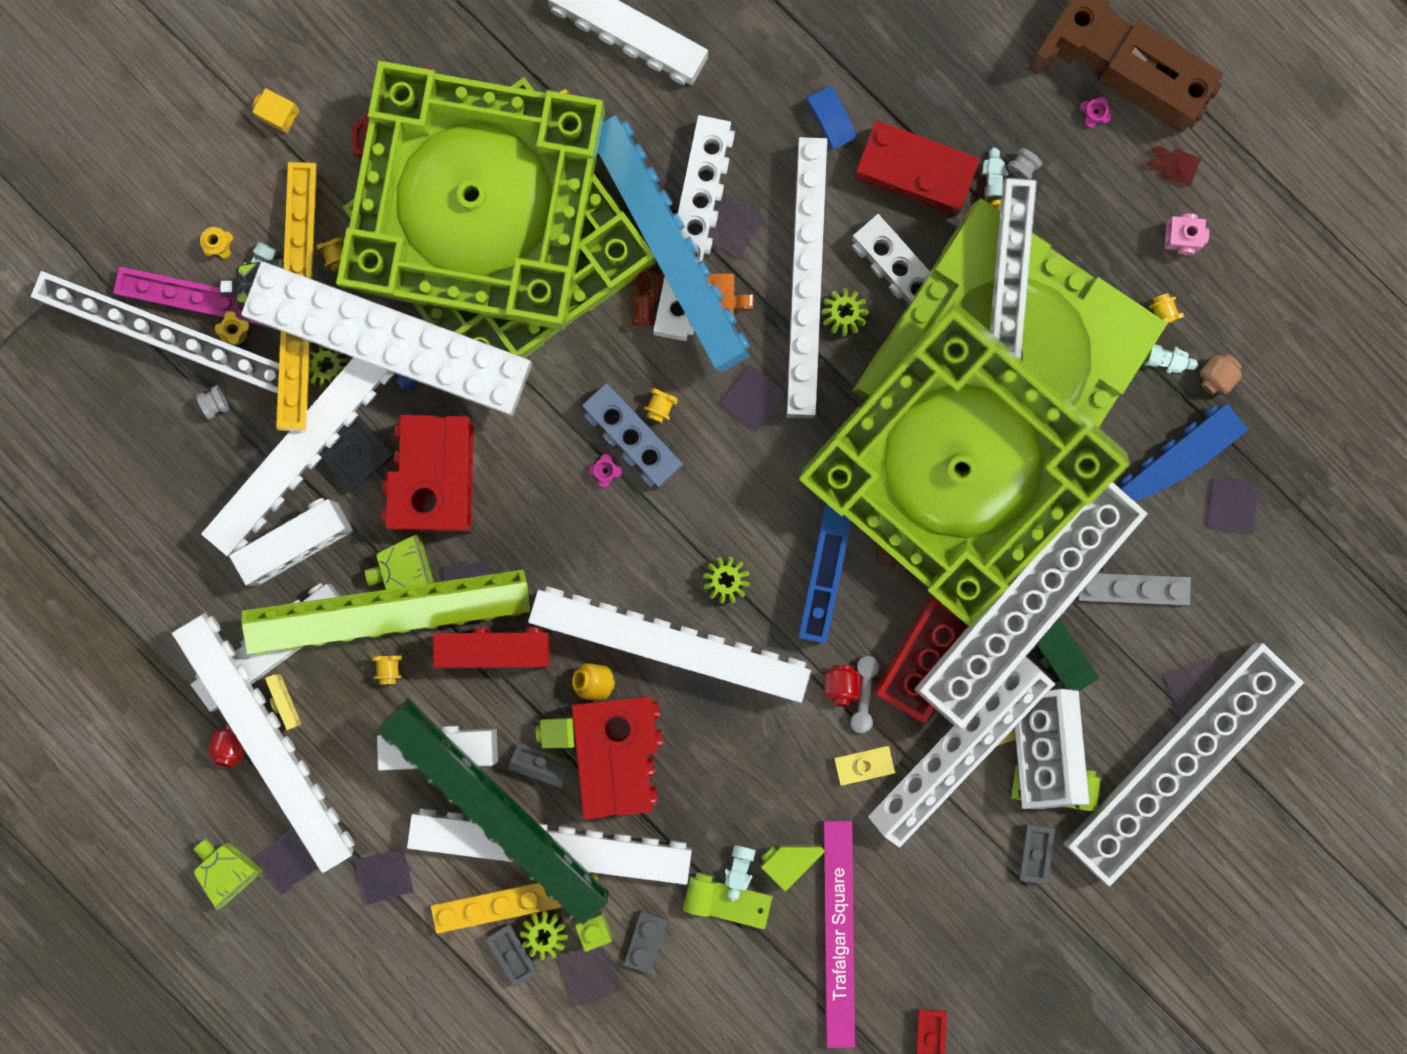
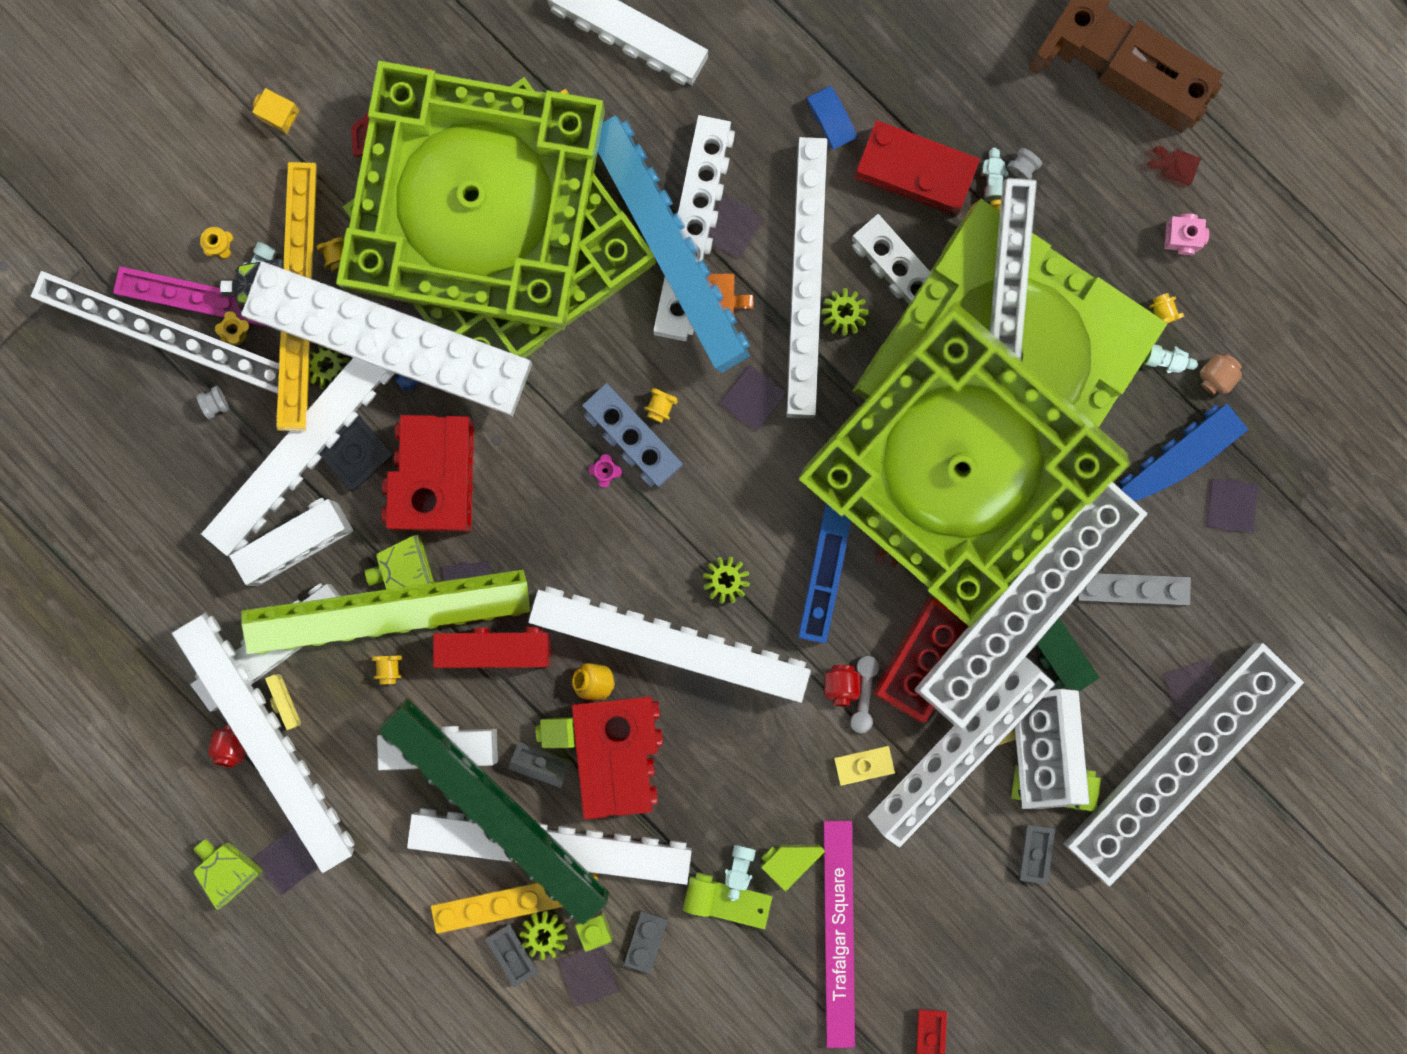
(384, 876): clear purple piece -> none
(646, 298): clear red connector -> none
(1096, 104): dark pink plate -> none

